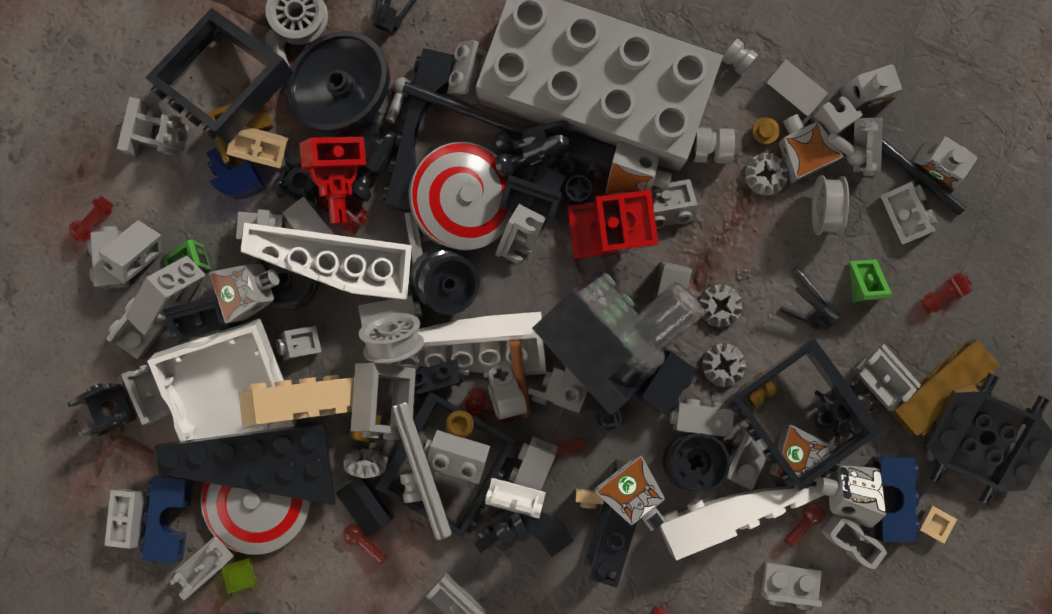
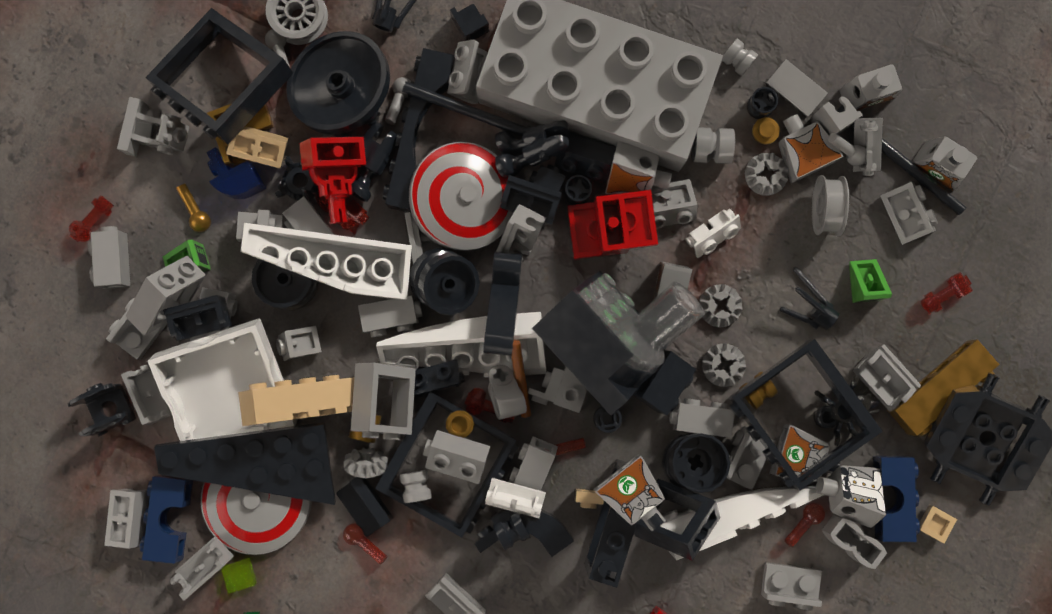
(131, 251): light grey hinge -> none
(199, 220): none -> pearl gold bar
(243, 290): torso -> none
(391, 338): light grey wheel -> none
(421, 471): light grey axle -> none
(470, 22): none -> black panel
(503, 304): none -> black beam
(697, 530): none -> black window
(724, 226): none -> white hinge
(764, 97): none -> black wheel

